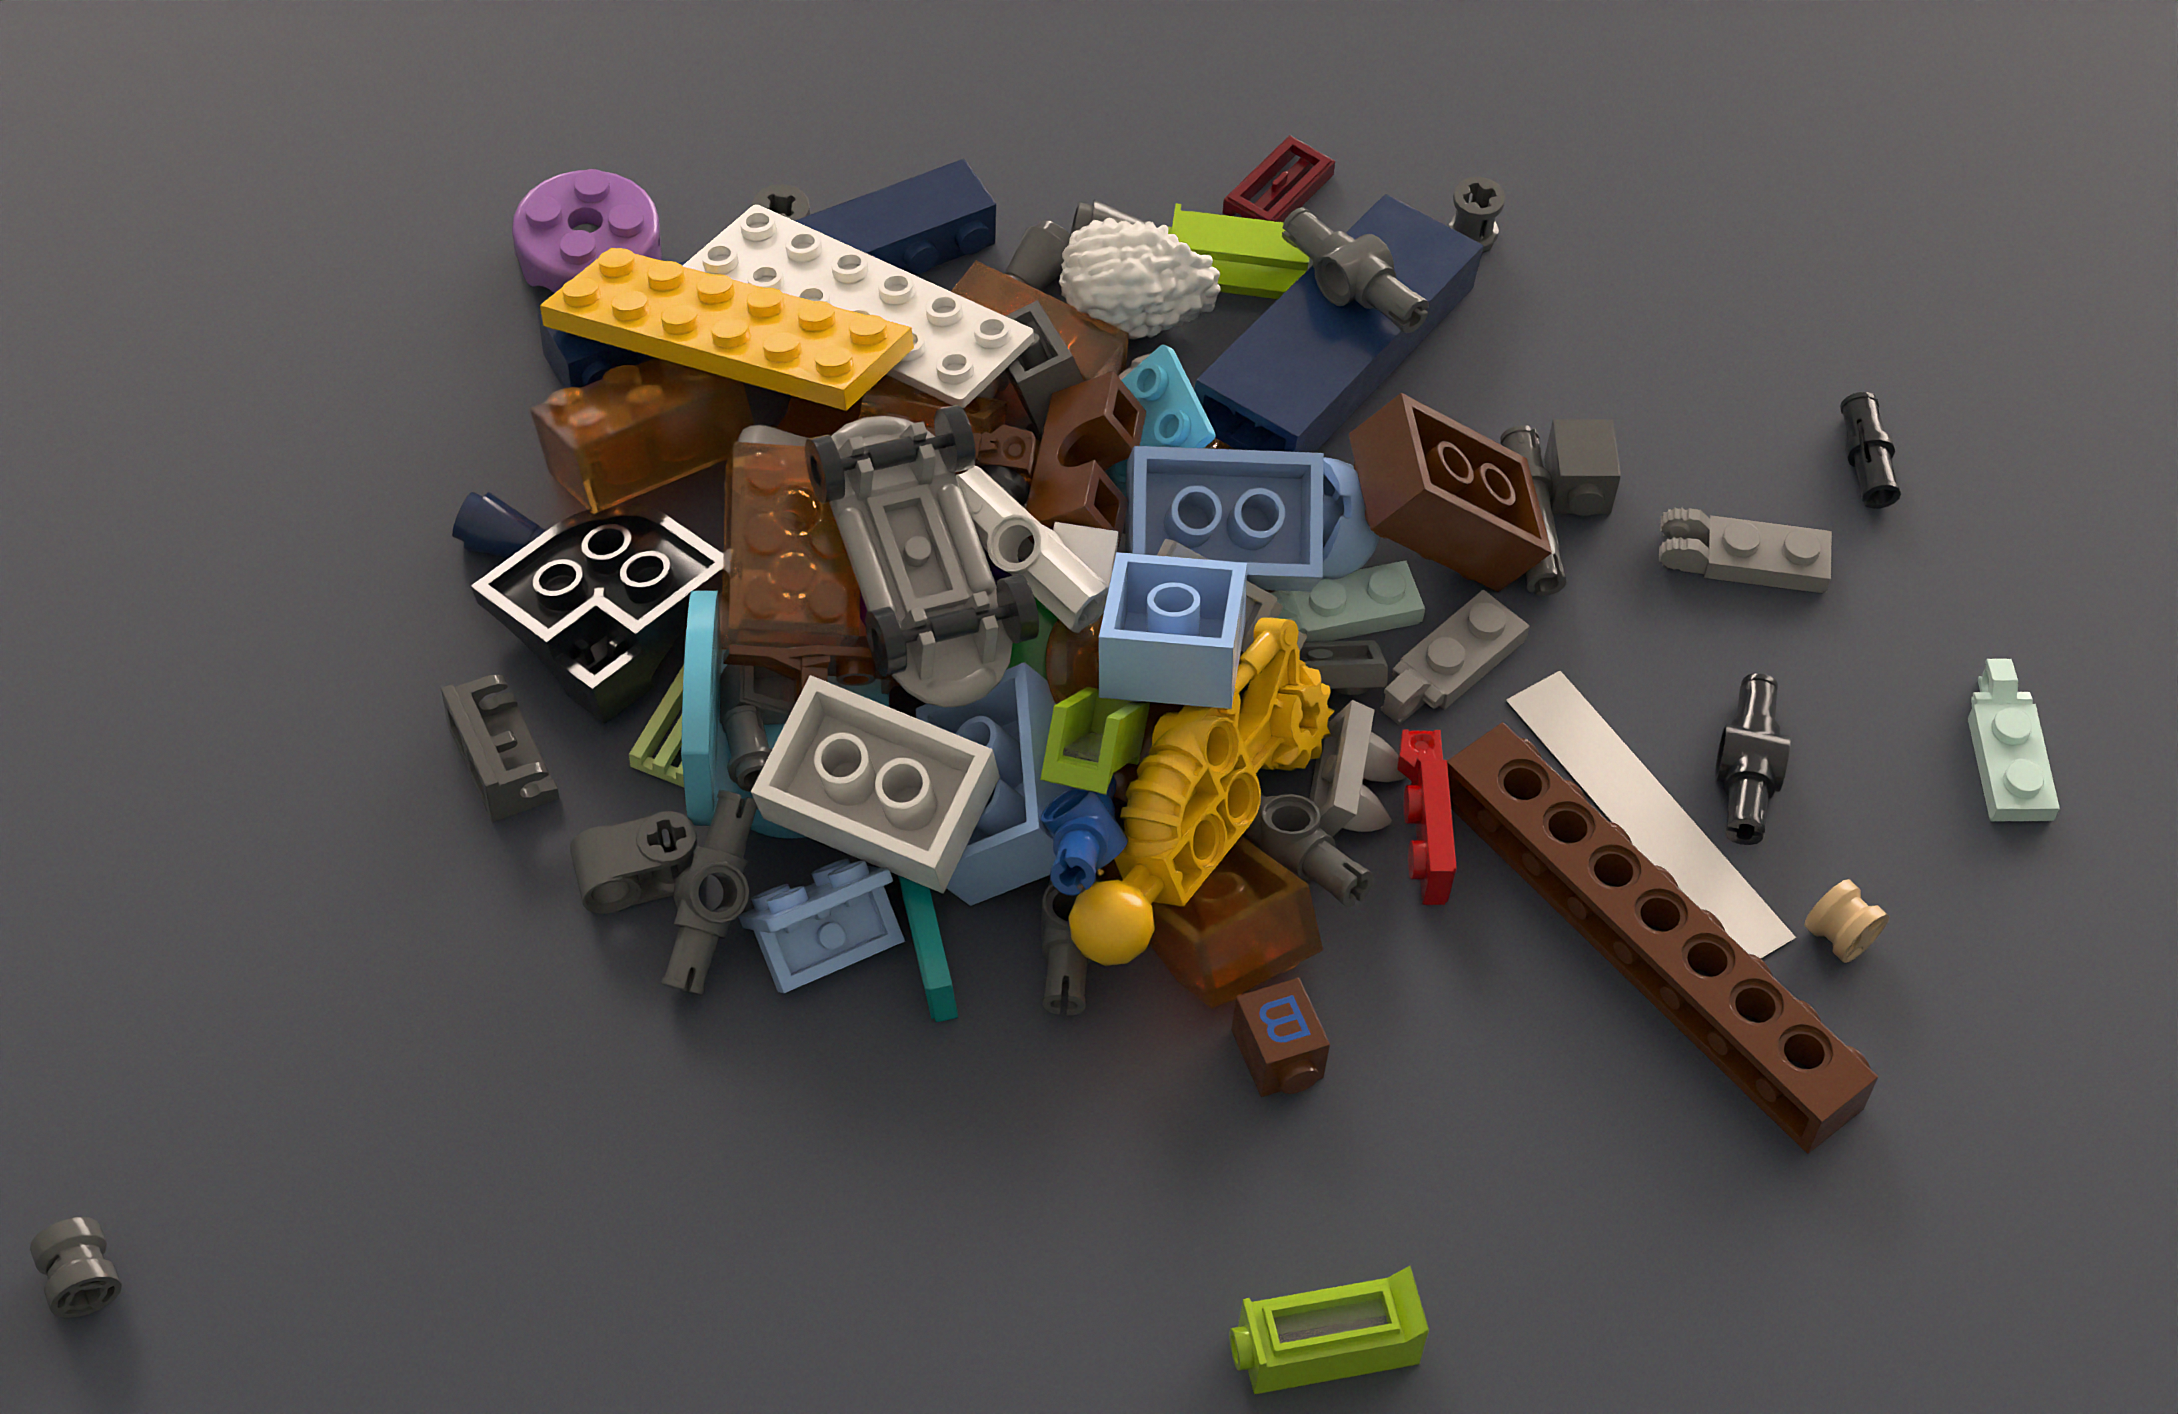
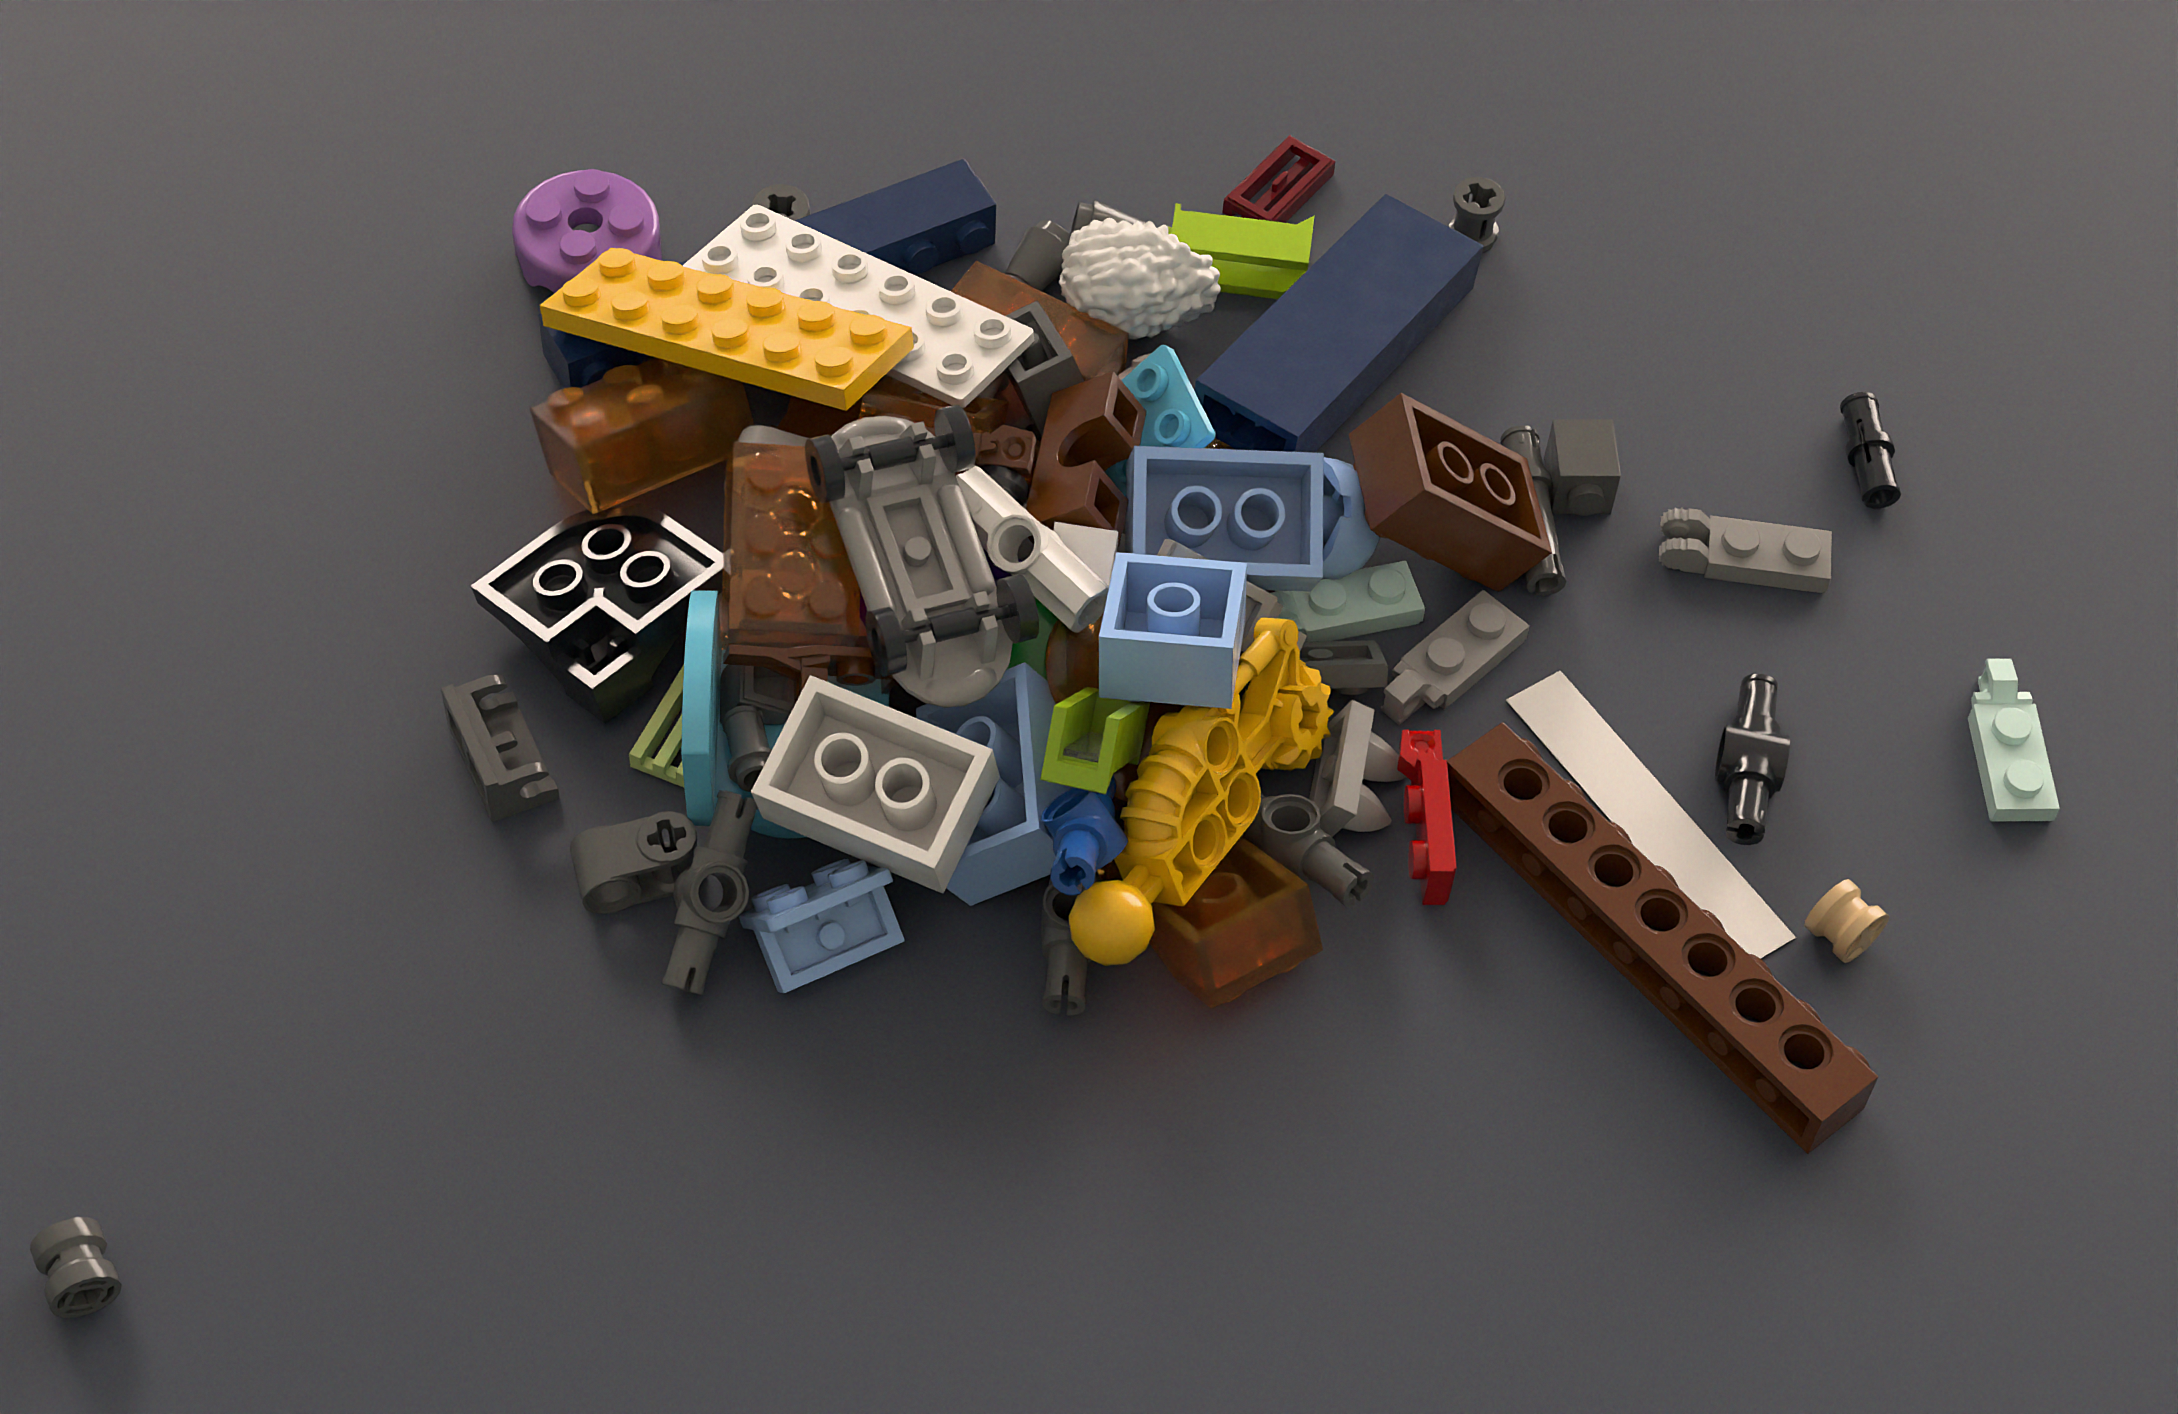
(493, 526): dark blue cone -> none
(929, 950): teal tile -> none
(1280, 1038): reddish brown brick -> none
(1330, 1333): lime window -> none
(1355, 270): dark grey pin -> none

